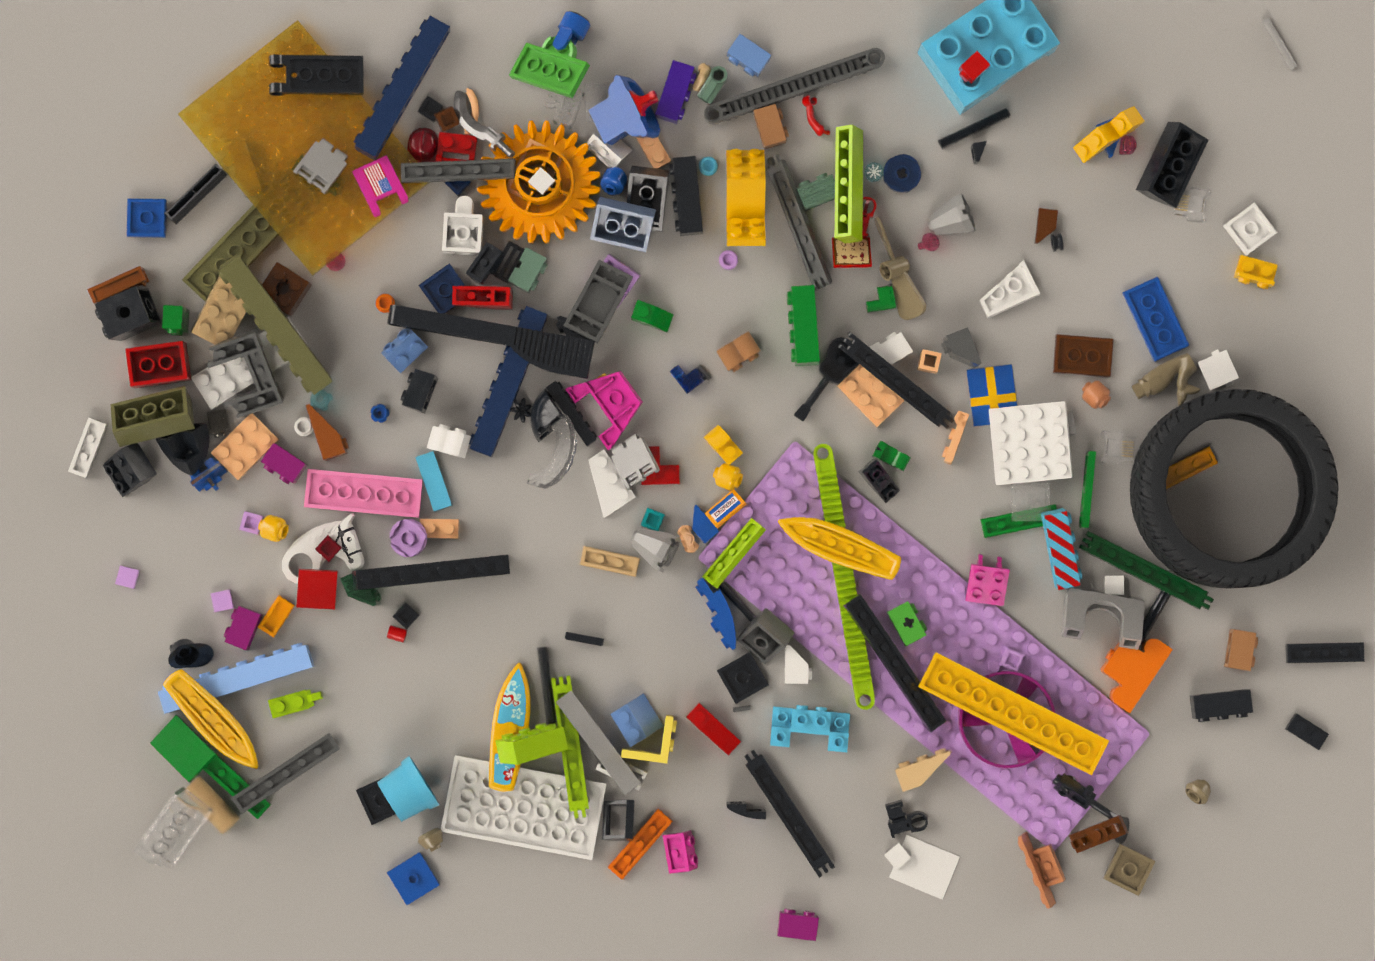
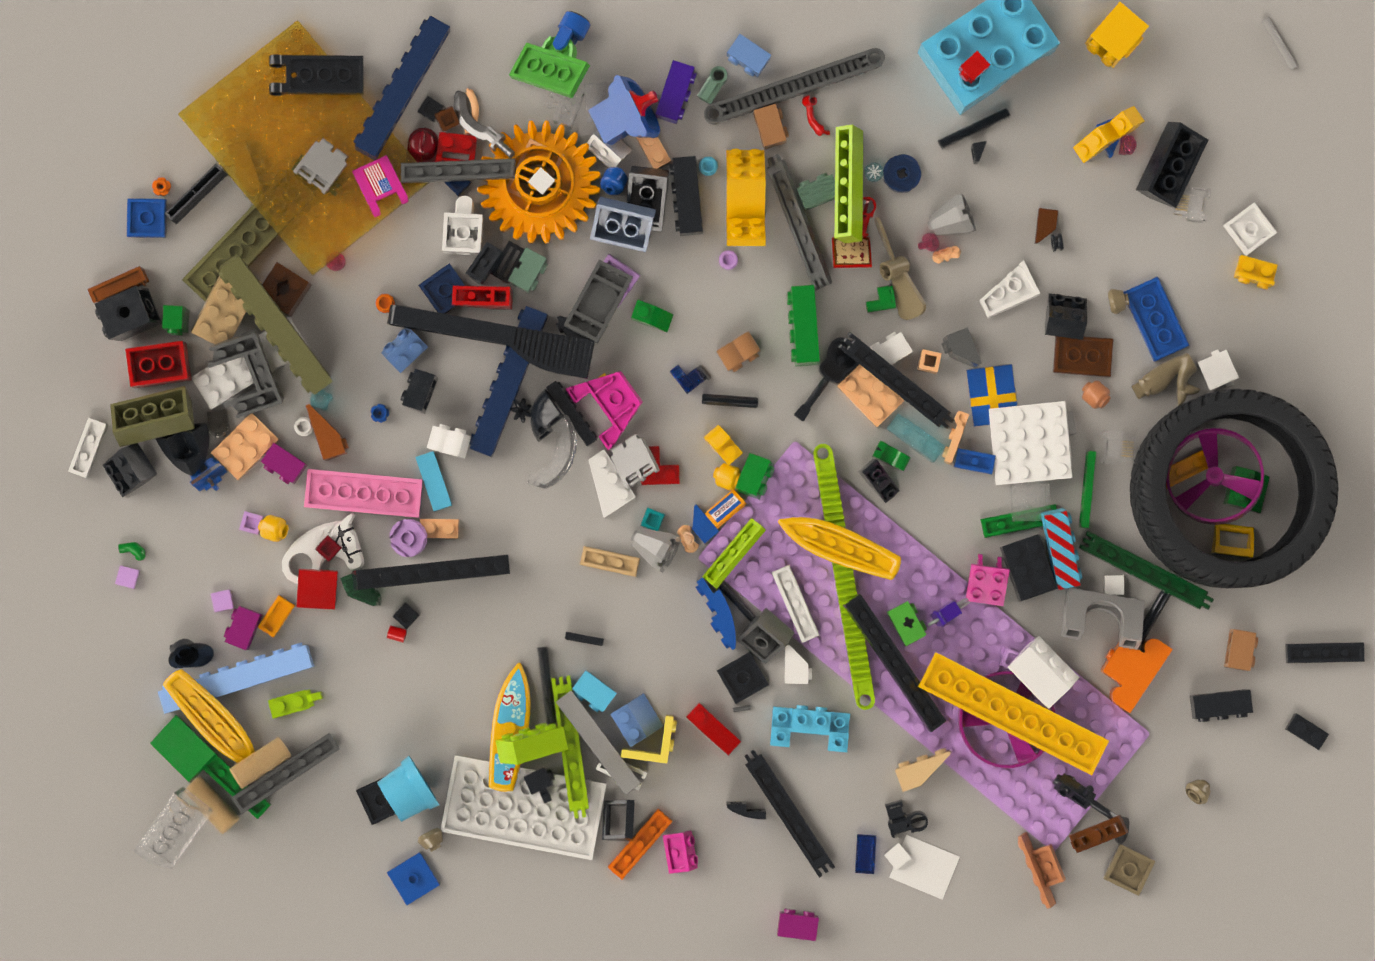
(134, 548): none -> green arm
(161, 191): none -> orange plate
(265, 760): none -> tan piece
(539, 781): none -> black brick
(593, 691): none -> medium azure brick
(704, 72): tan arm -> none
(726, 400): none -> black axle
(755, 476): none -> green brick
(795, 603): none -> white tile
(865, 854): none -> clear blue tile
(916, 438): none -> clear light blue slope
(946, 254): none -> light nougat piece
(948, 612): none -> dark purple piece
(974, 461): none -> blue plate
(1028, 568): none -> black brick
(1043, 672): none -> white slope
(1066, 316): none -> black slope
(1116, 35): none -> yellow brick
(1117, 301): none -> dark tan cone
(1215, 476): none -> magenta piece
(1234, 551): none -> yellow tile
(1240, 501): none -> green slope

